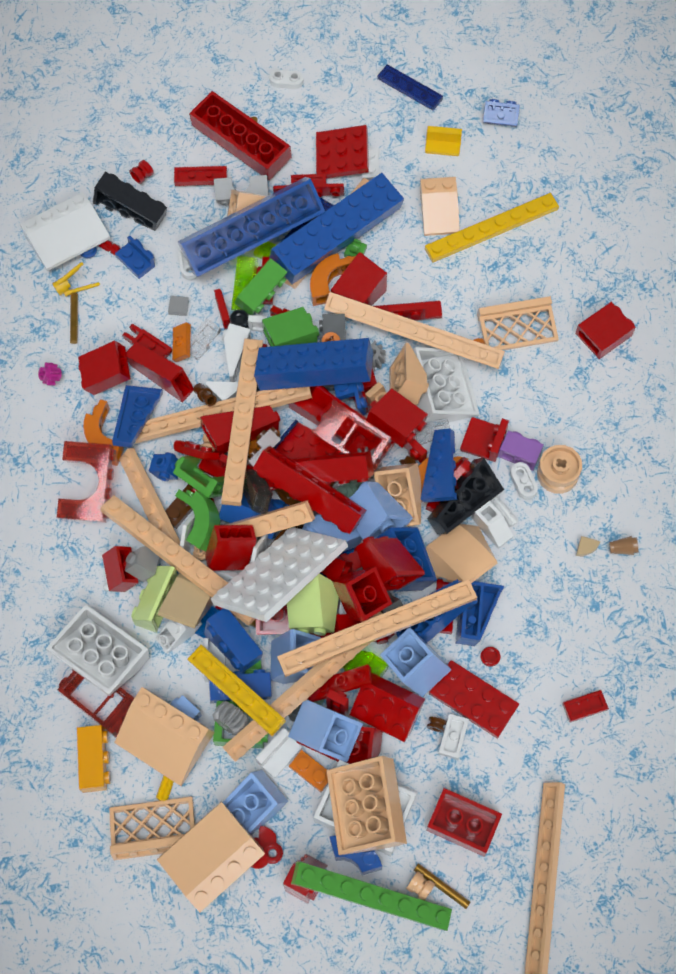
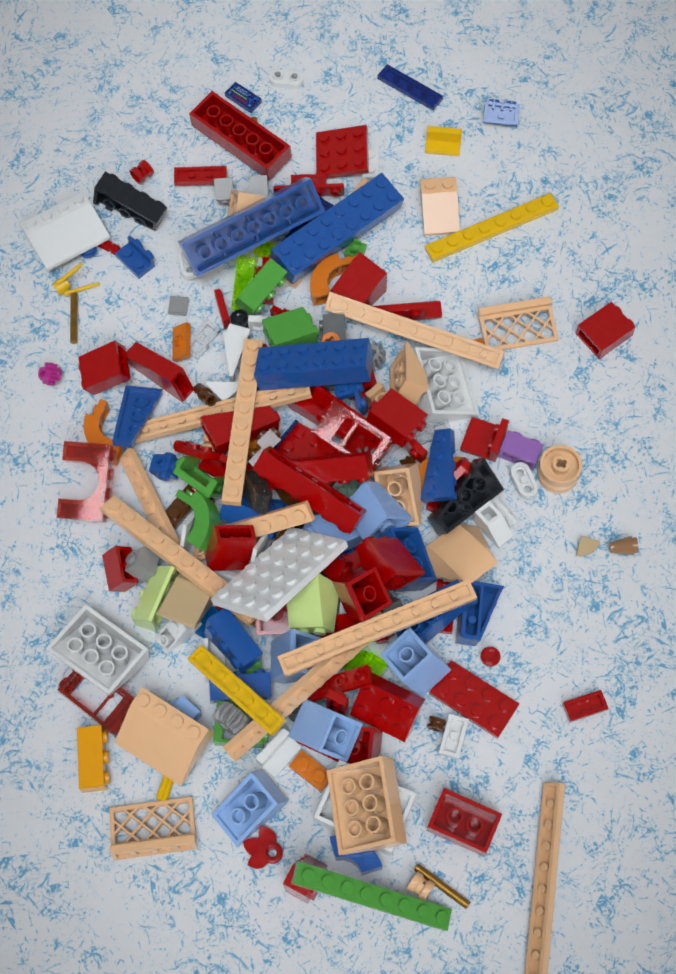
(147, 340): red hinge -> none
(210, 856): light nougat slope -> none
(243, 97): none -> clear blue tile

